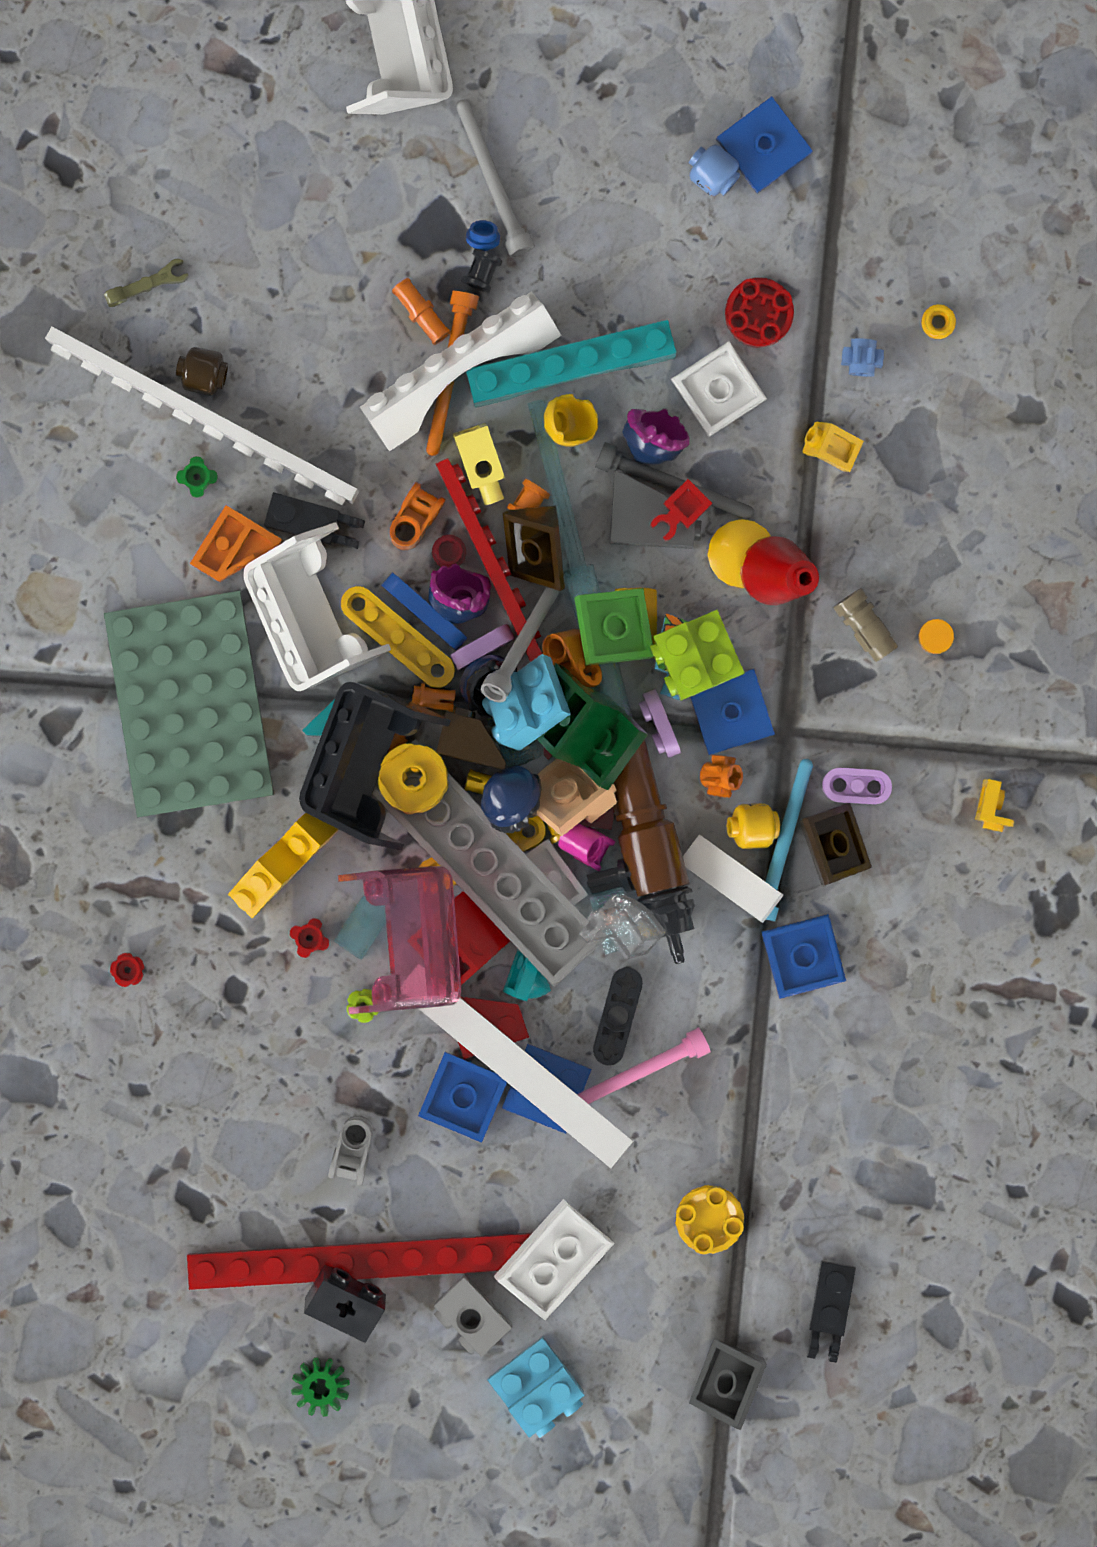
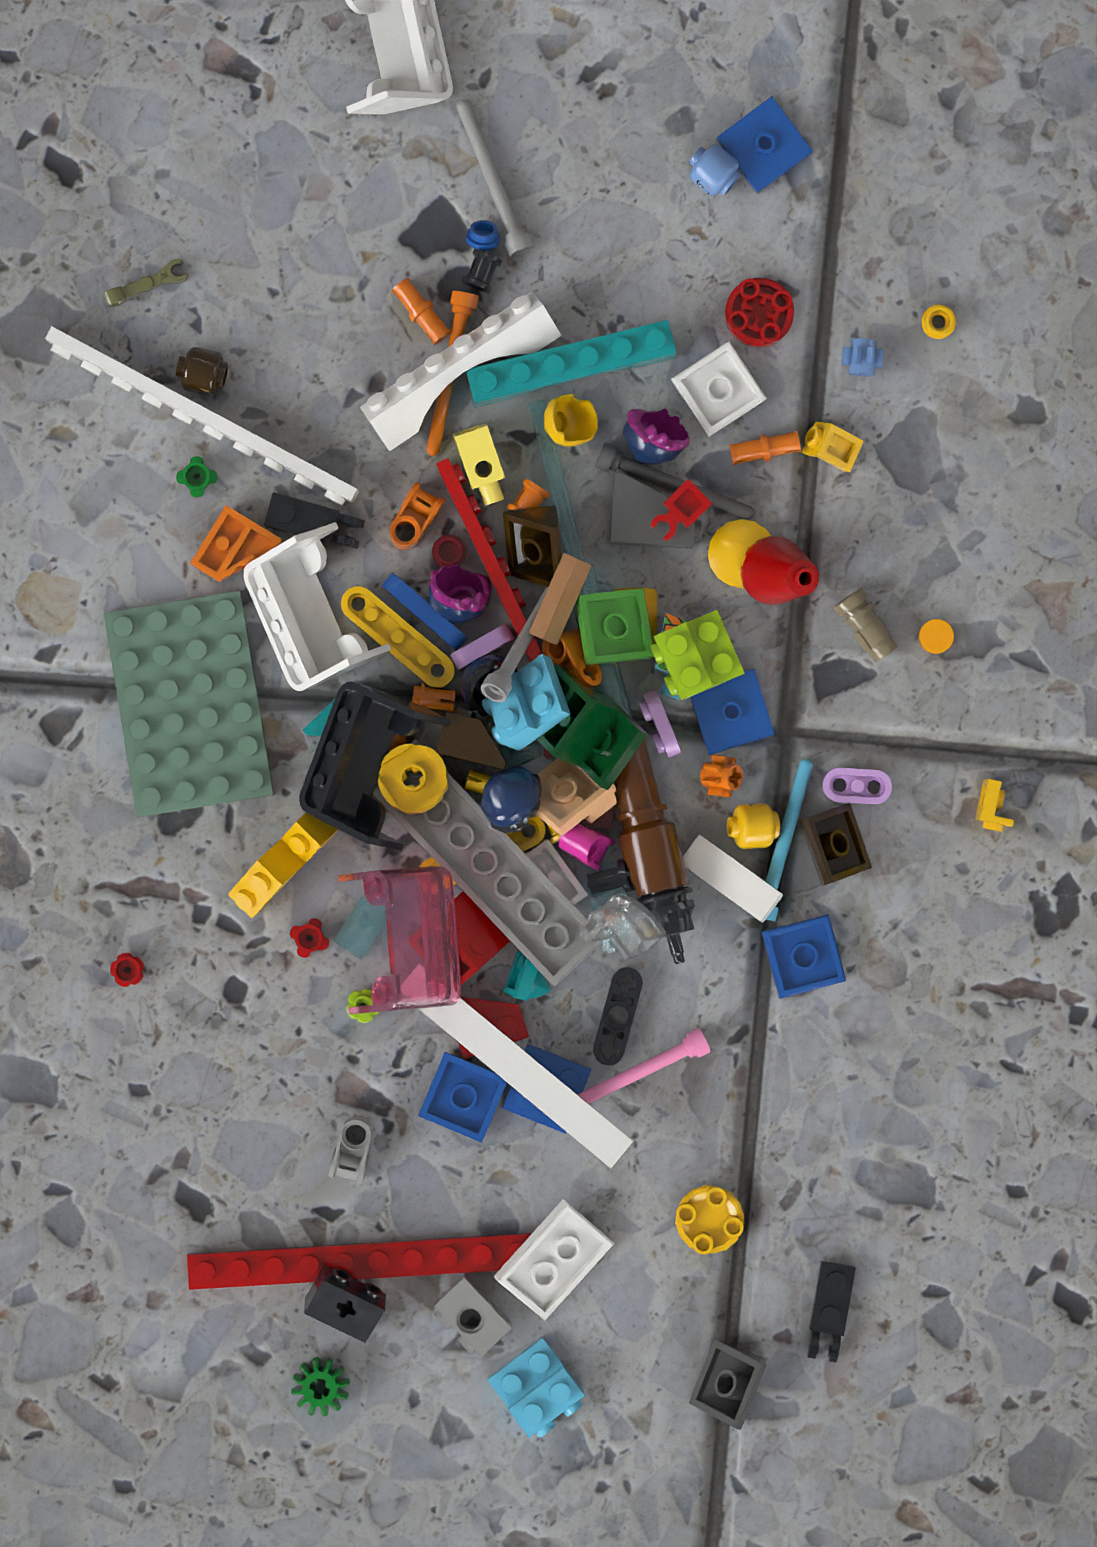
(560, 599): none -> medium nougat piece
(765, 447): none -> orange pin

